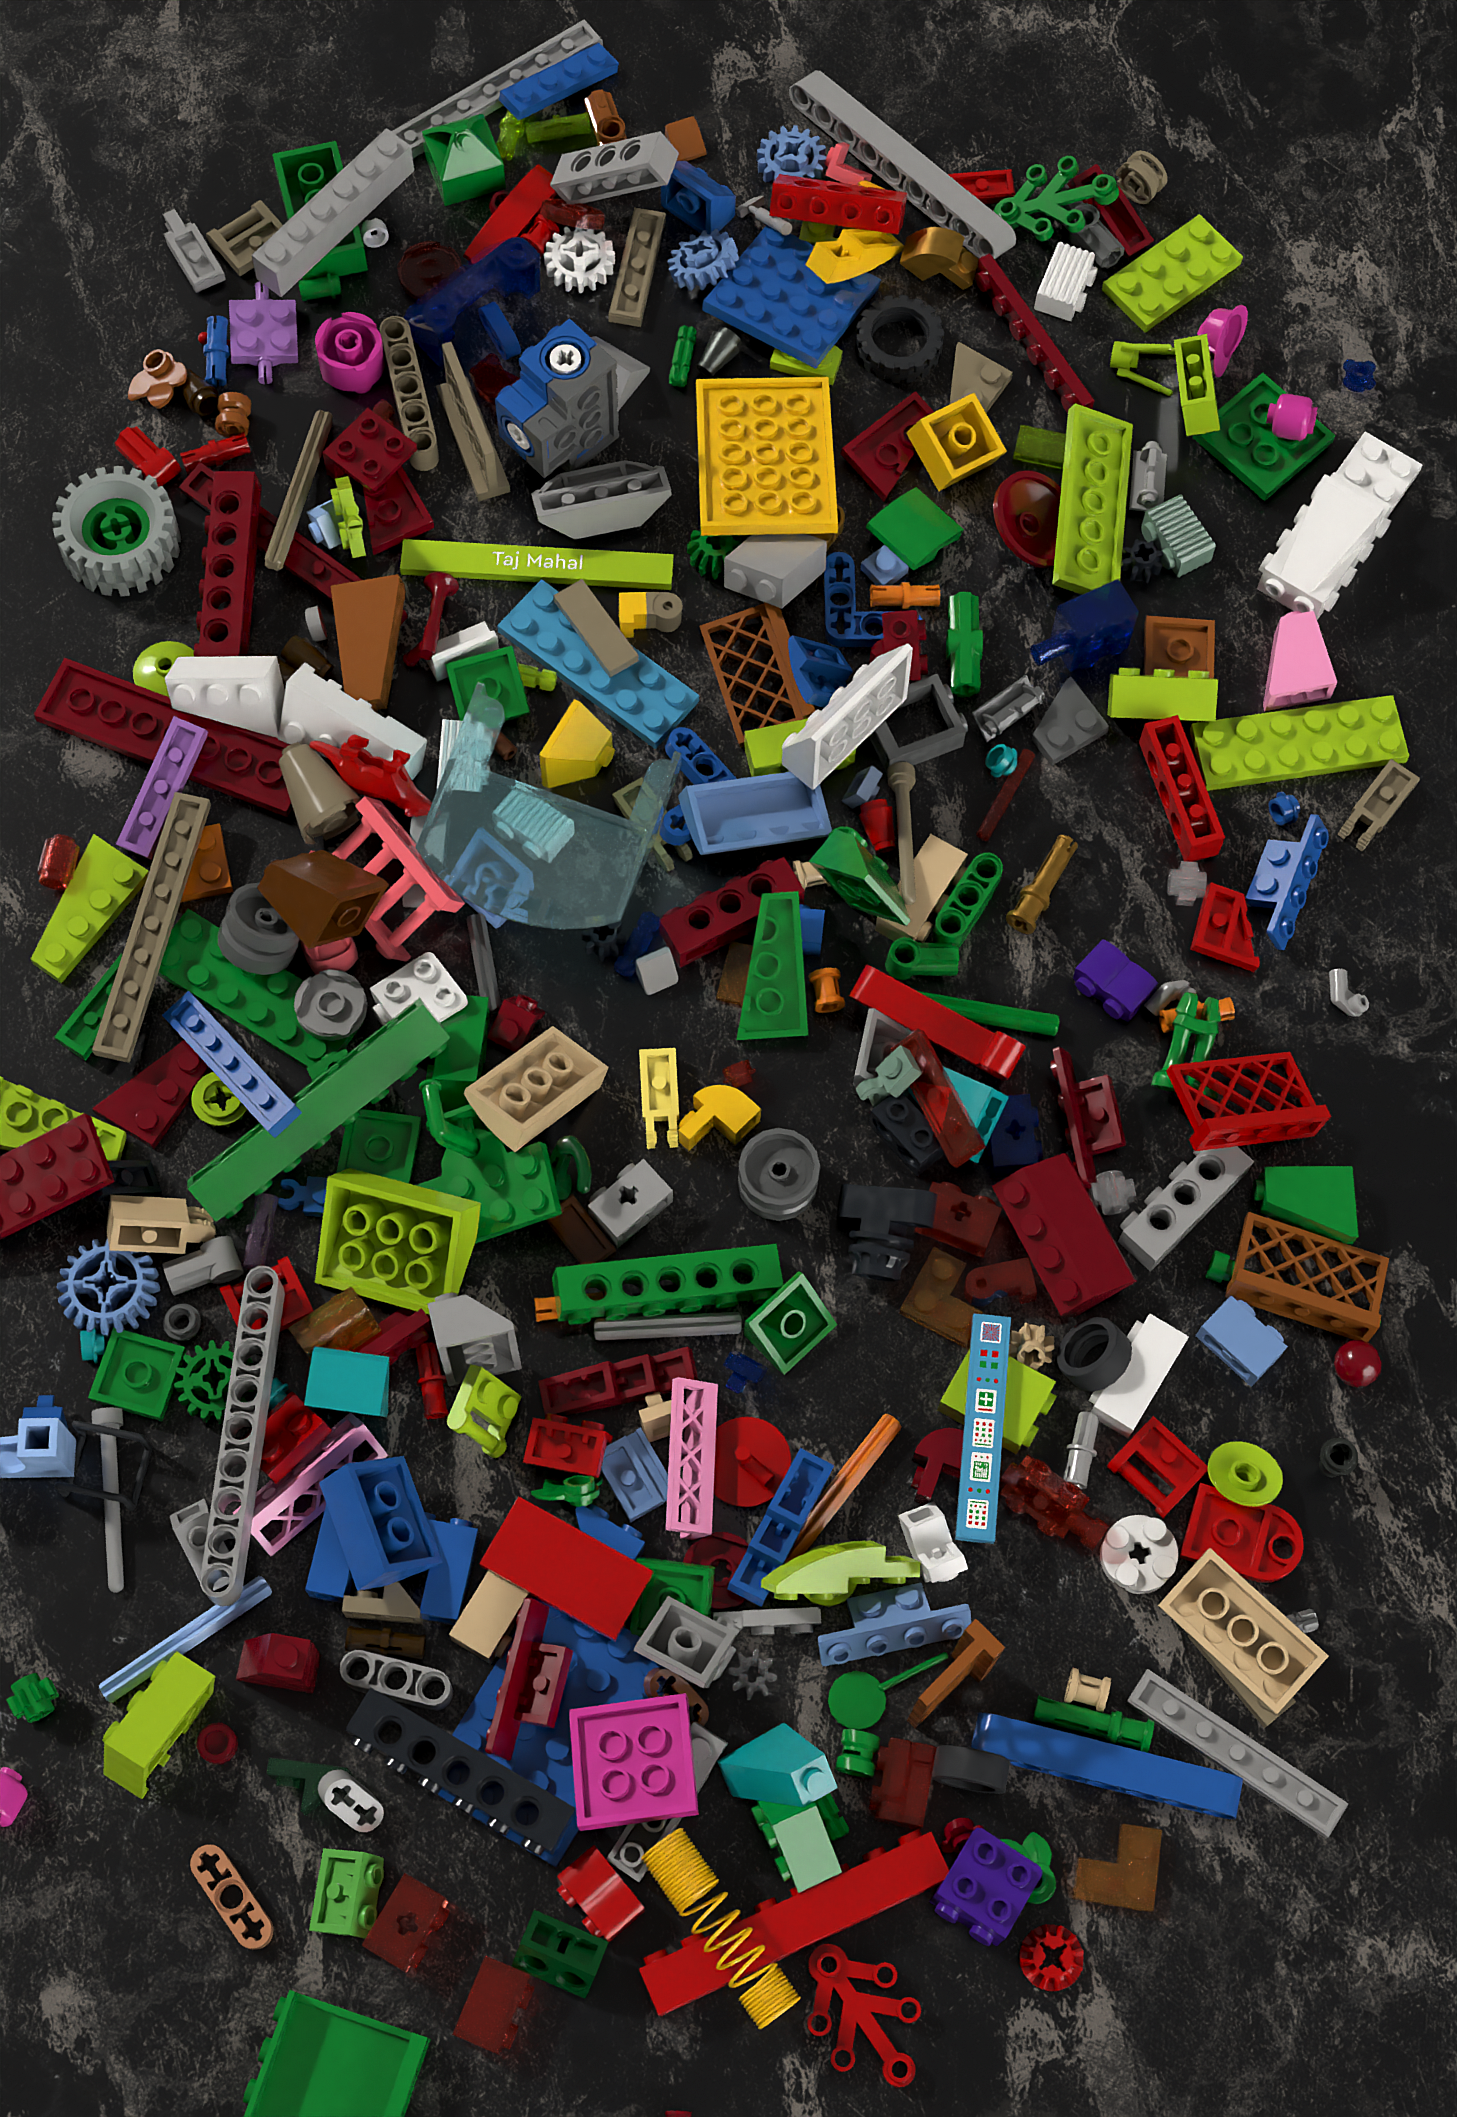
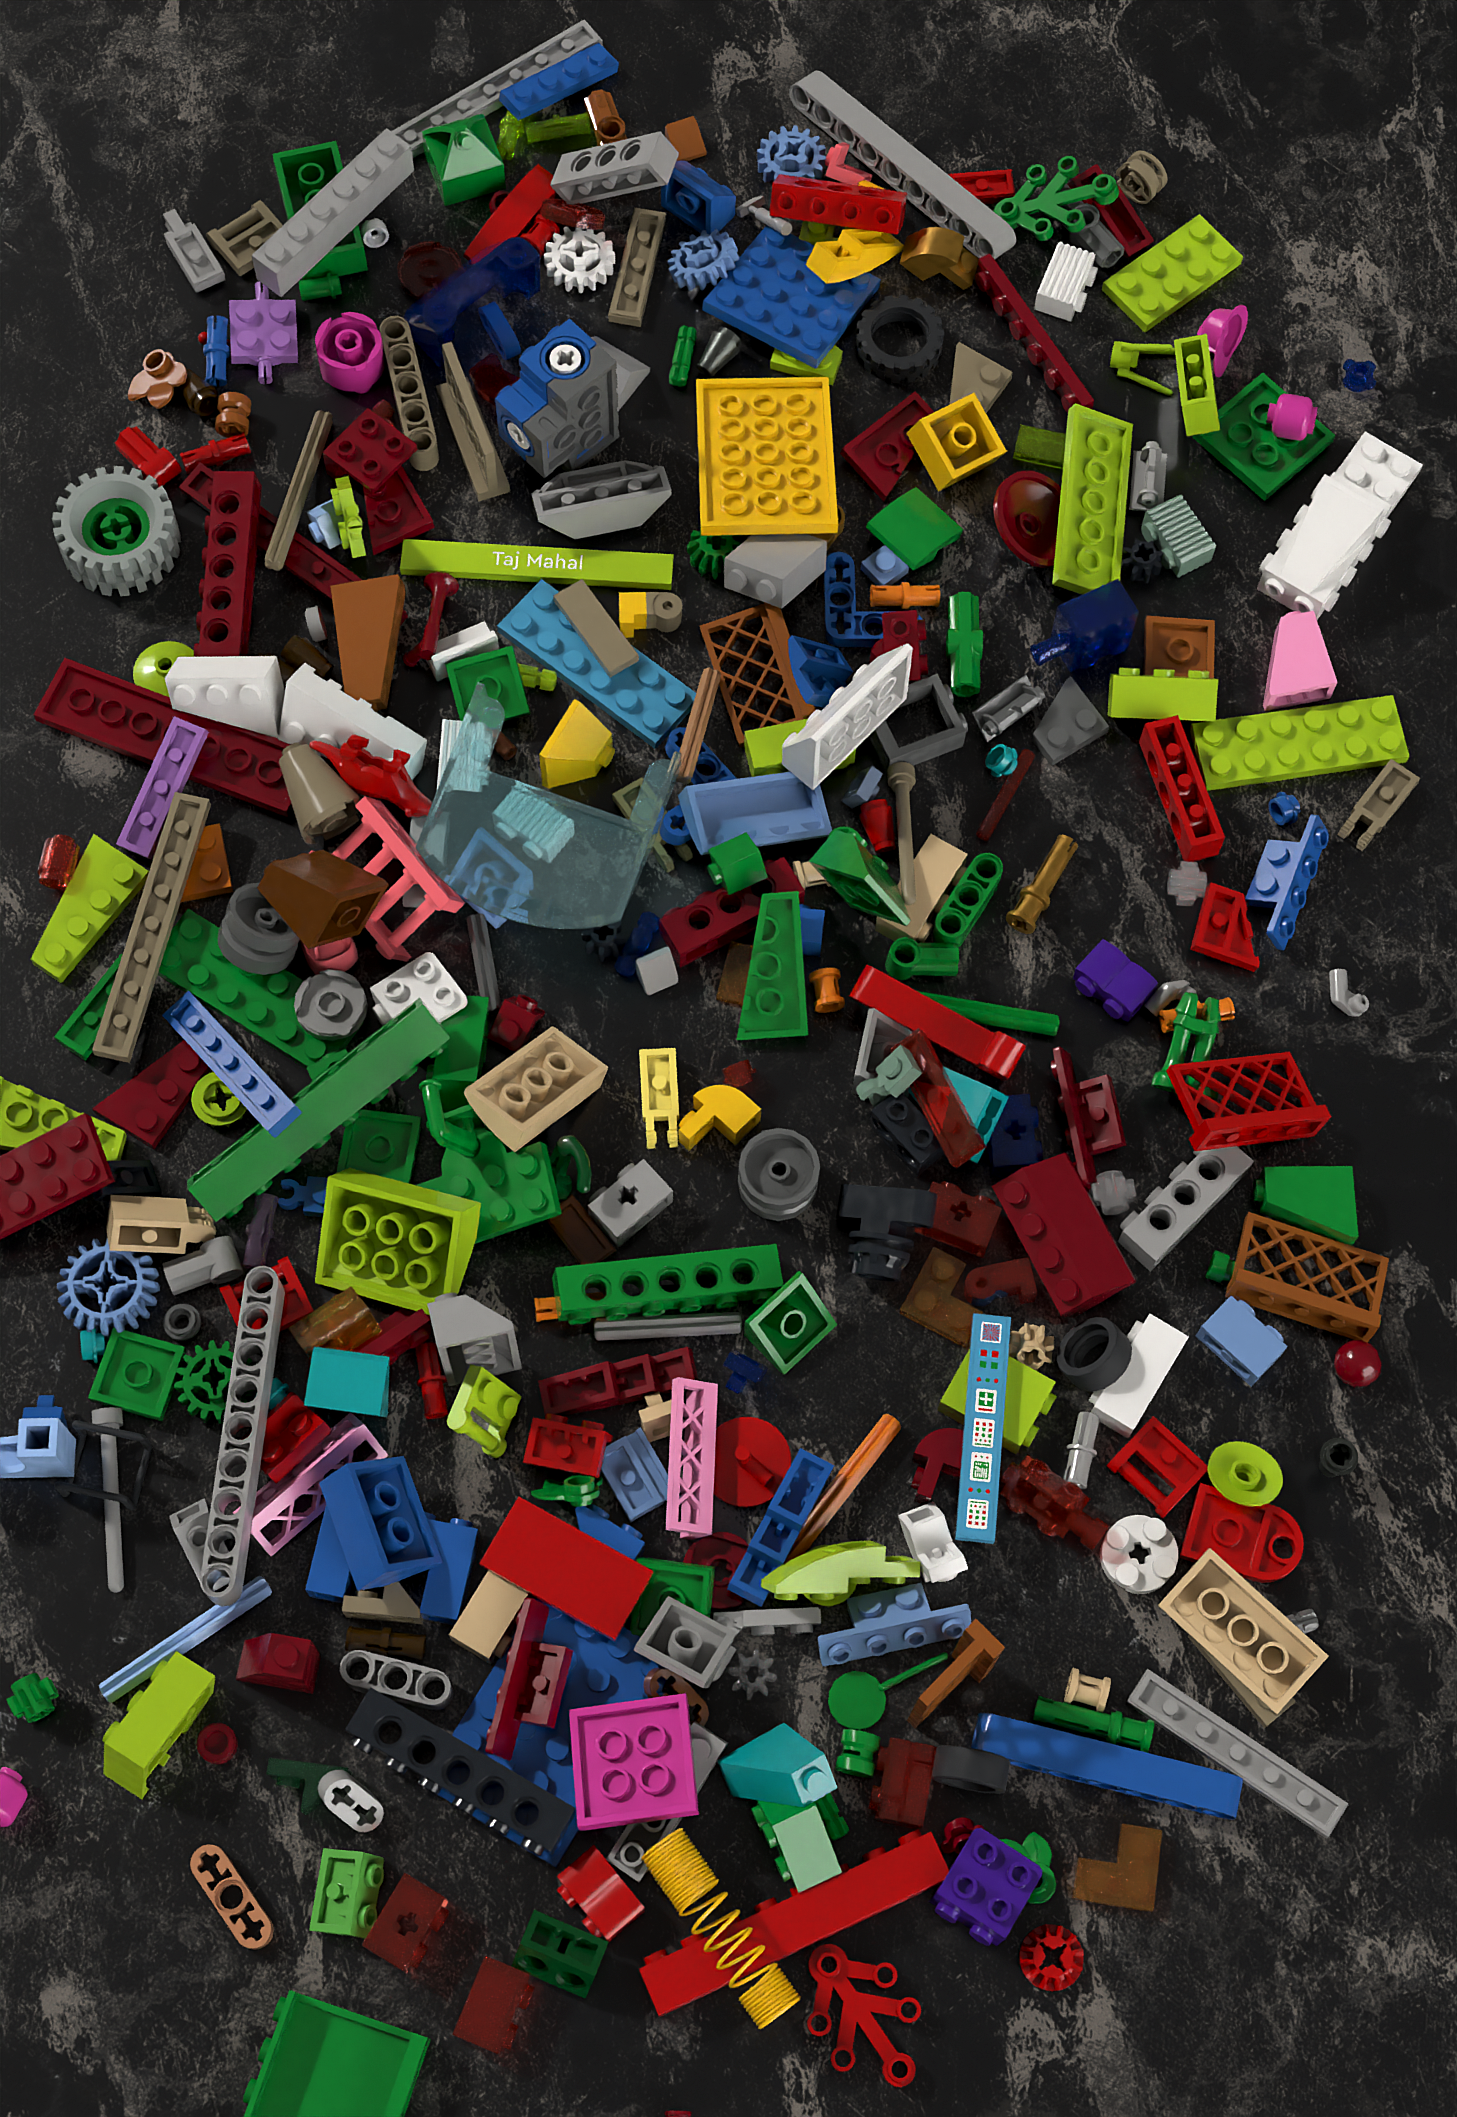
(697, 723): none -> medium nougat axle
(736, 864): none -> green brick

